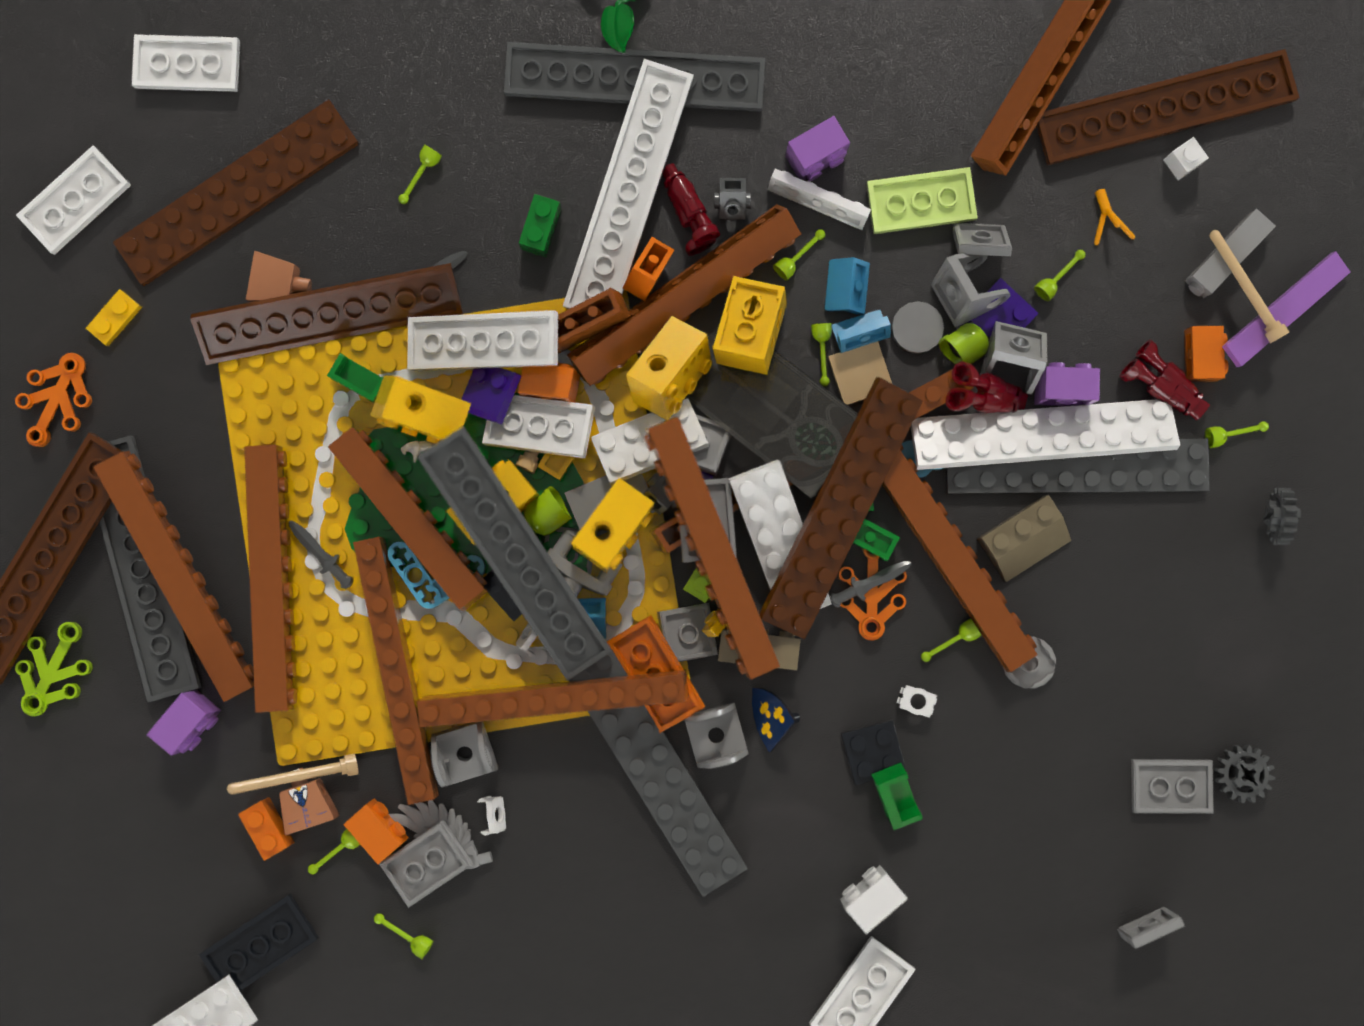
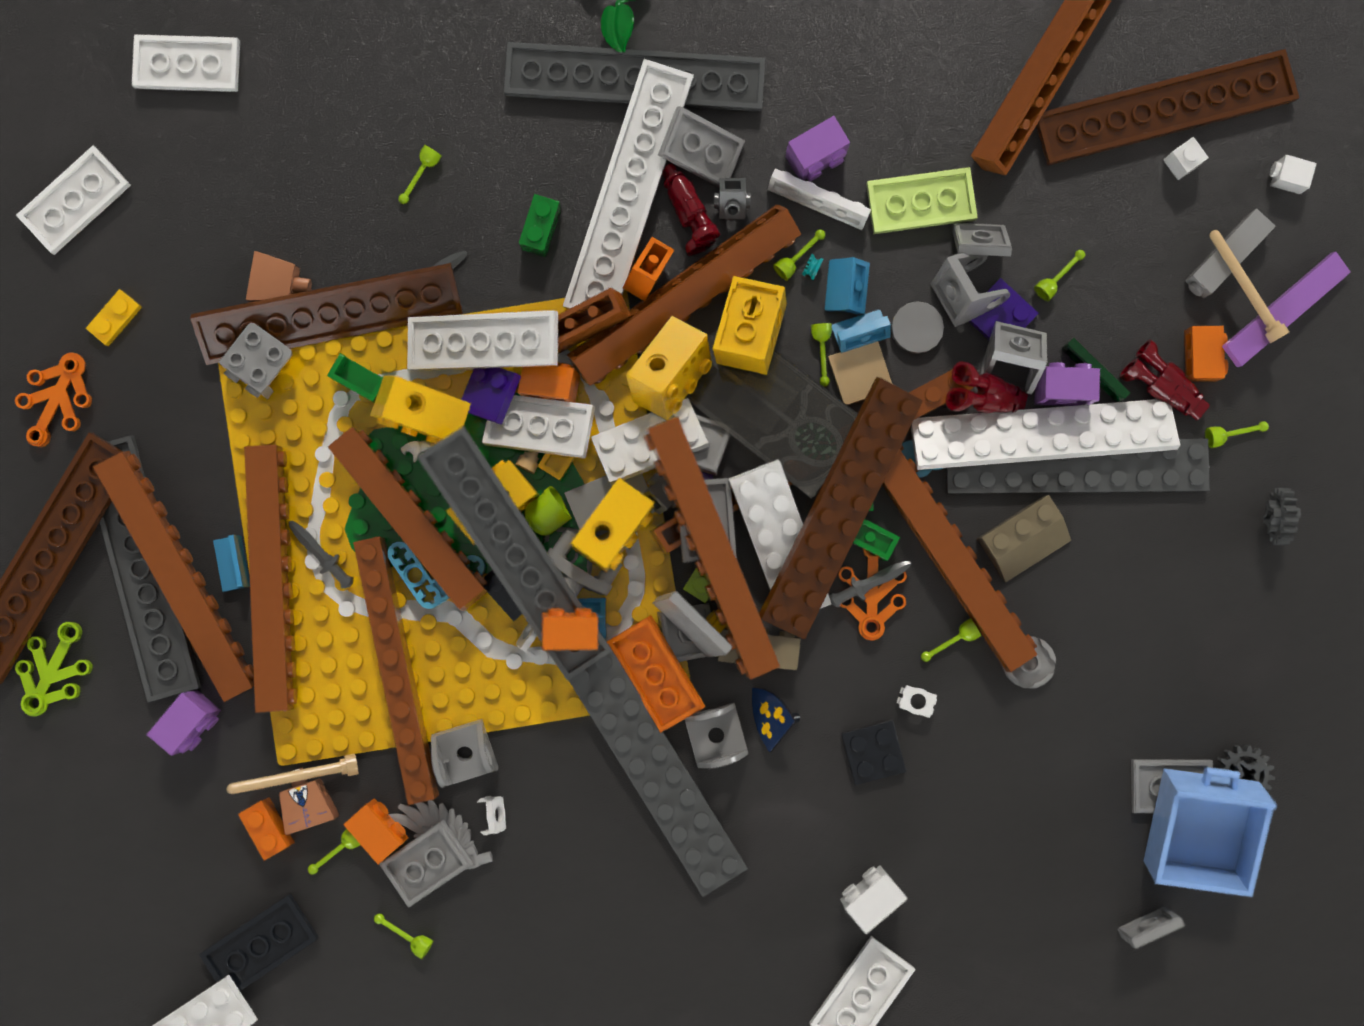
(232, 563): none -> dark azure panel
(235, 193): reddish brown plate -> none
(255, 360): none -> light grey bracket
(553, 698): dark orange brick -> none
(569, 630): none -> orange brick
(692, 624): none -> light grey tile
(700, 146): none -> light grey tile
(814, 265): none -> teal bush
(896, 796): green panel -> none
(968, 341): lime helmet -> none
(1106, 210): light orange plant -> none
(1107, 380): none -> dark green tile
(1208, 831): none -> light blue container
(1292, 174): none -> white brick

